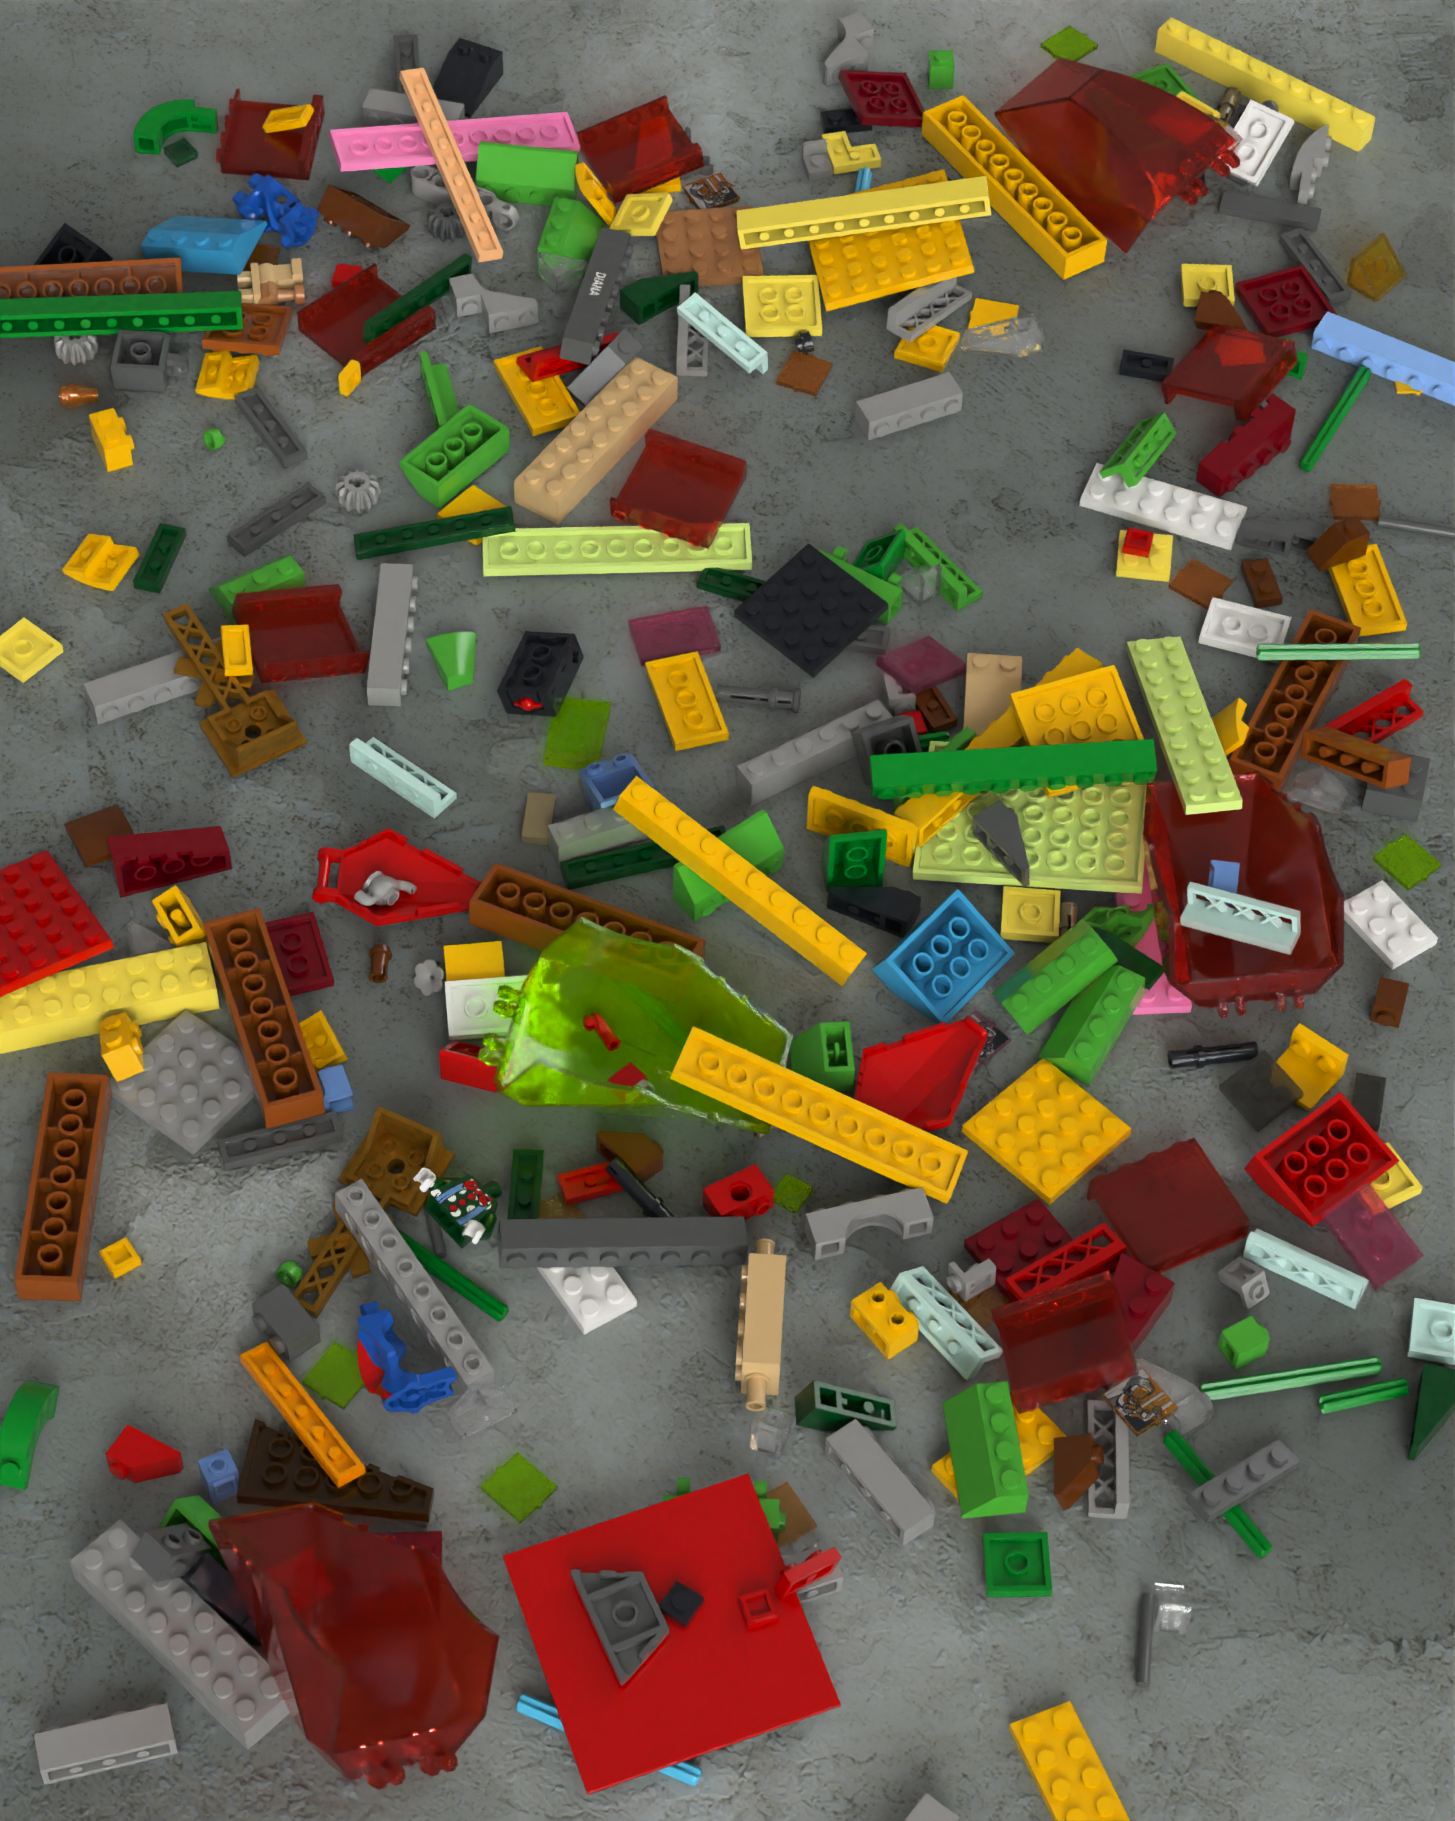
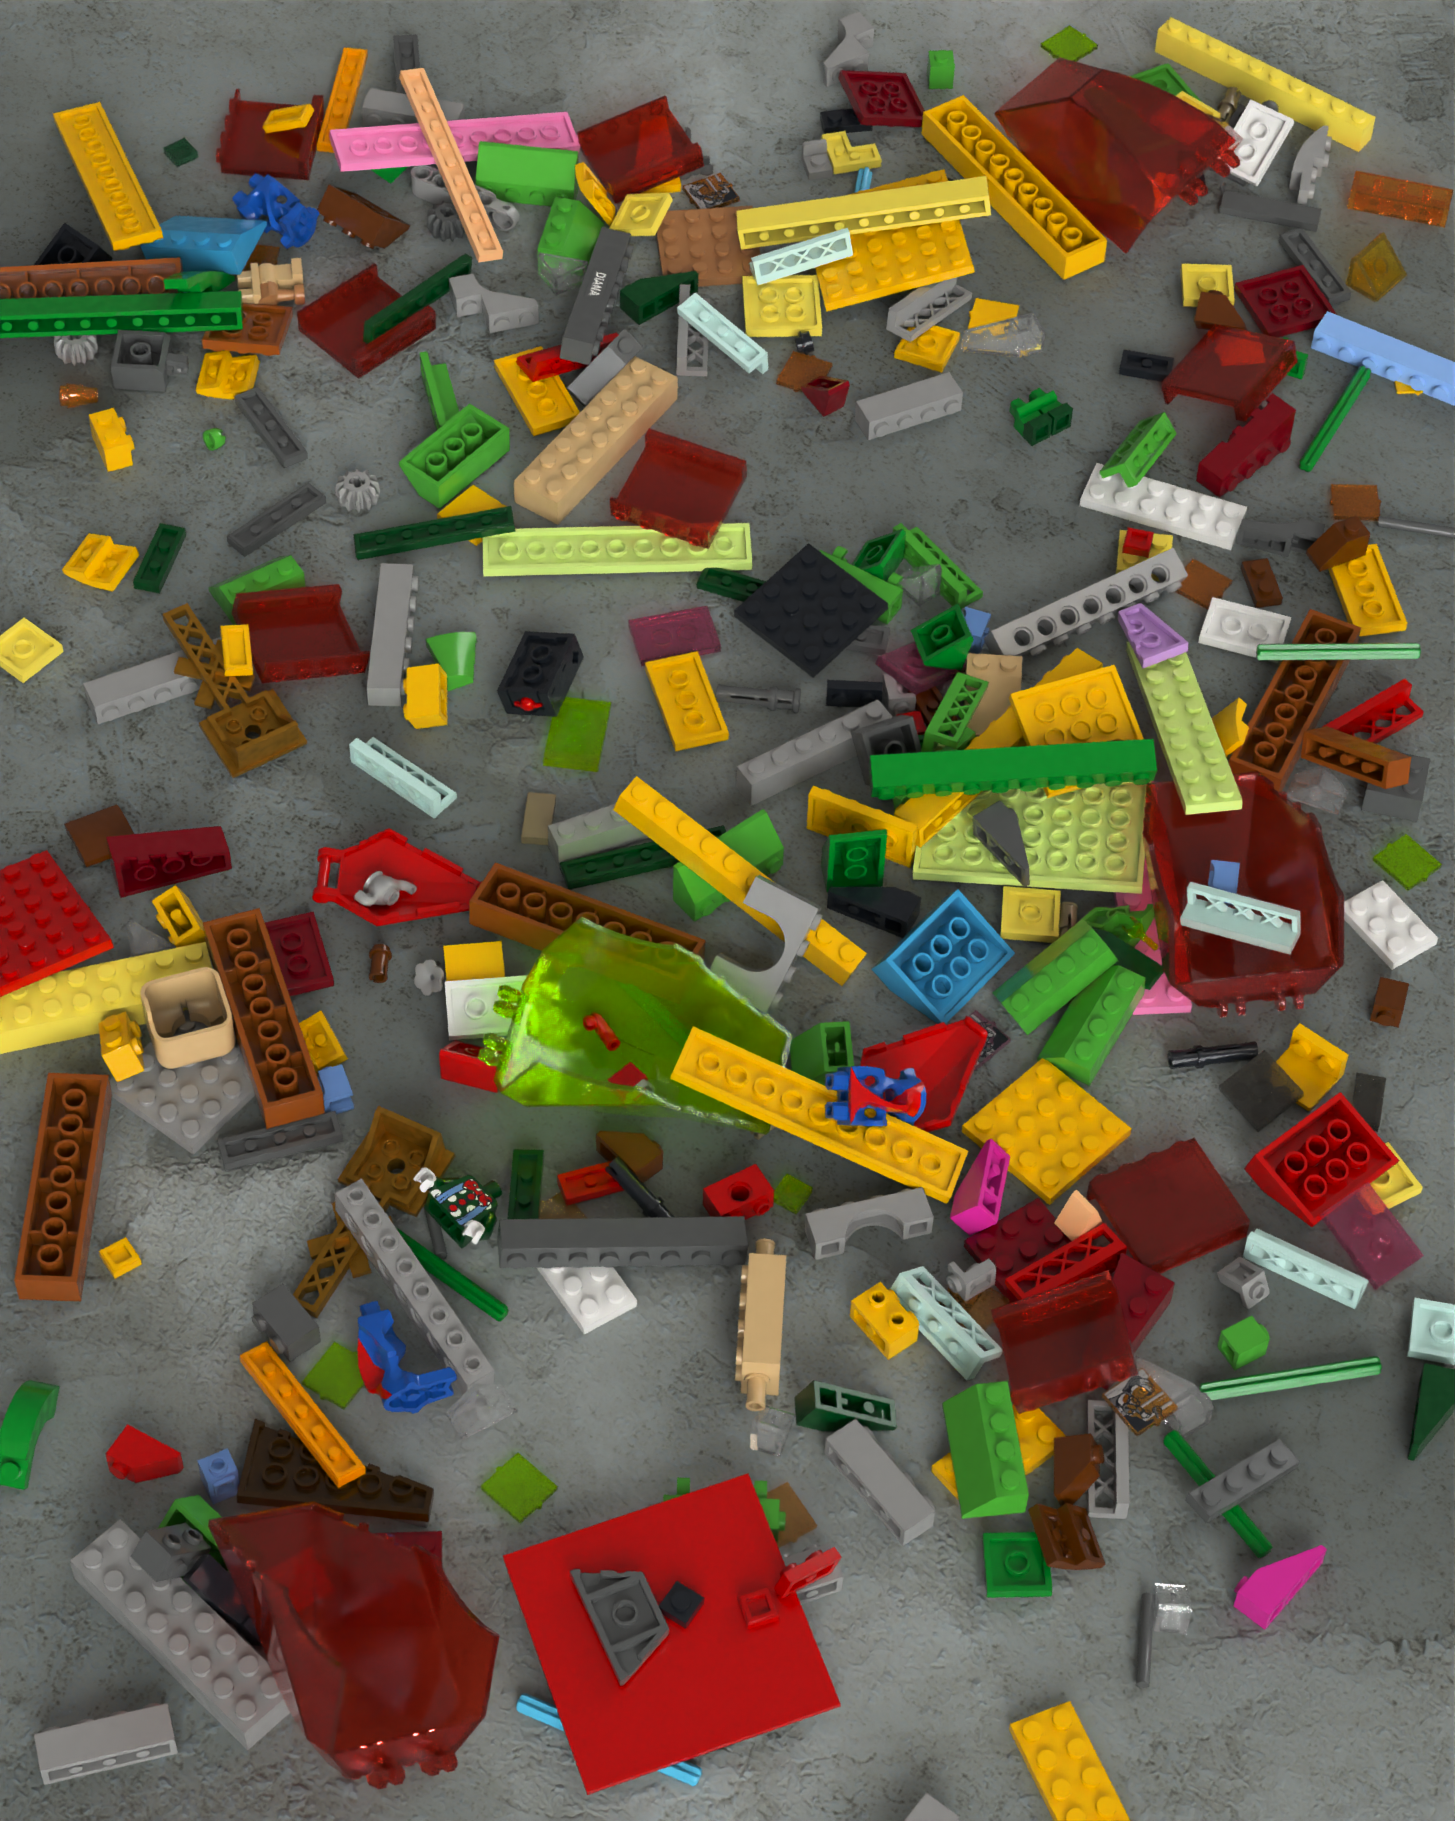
(107, 176): none -> yellow plate
(170, 119): green arch -> none
(198, 281): none -> green slope
(206, 1003): none -> tan piece
(289, 1273): bright green hinge -> none
(342, 95): none -> light orange tile
(343, 273): red tile -> none
(349, 378): yellow tile -> none
(426, 696): none -> yellow brick
(468, 74): black slope -> none
(609, 778): medium blue slope -> none
(796, 918): none -> light grey arch
(801, 256): none -> light aqua fence
(826, 393): none -> dark red slope
(852, 693): none -> black plate
(903, 1096): none -> blue hips
(944, 639): none -> green slope
(950, 707): none -> bright green fence
(977, 623): none -> medium blue window
(981, 1192): none -> dark pink slope
(1040, 416): none -> hips
(1066, 1537): none -> reddish brown slope
(1077, 1217): none -> light nougat slope
(1137, 931): none -> clear neon green hand
(1150, 636): none -> lavender wing
(1164, 565): none -> light grey brick
(1275, 1585): none -> dark pink slope
(1363, 1395): green axle -> none
(1400, 199): none -> clear orange brick

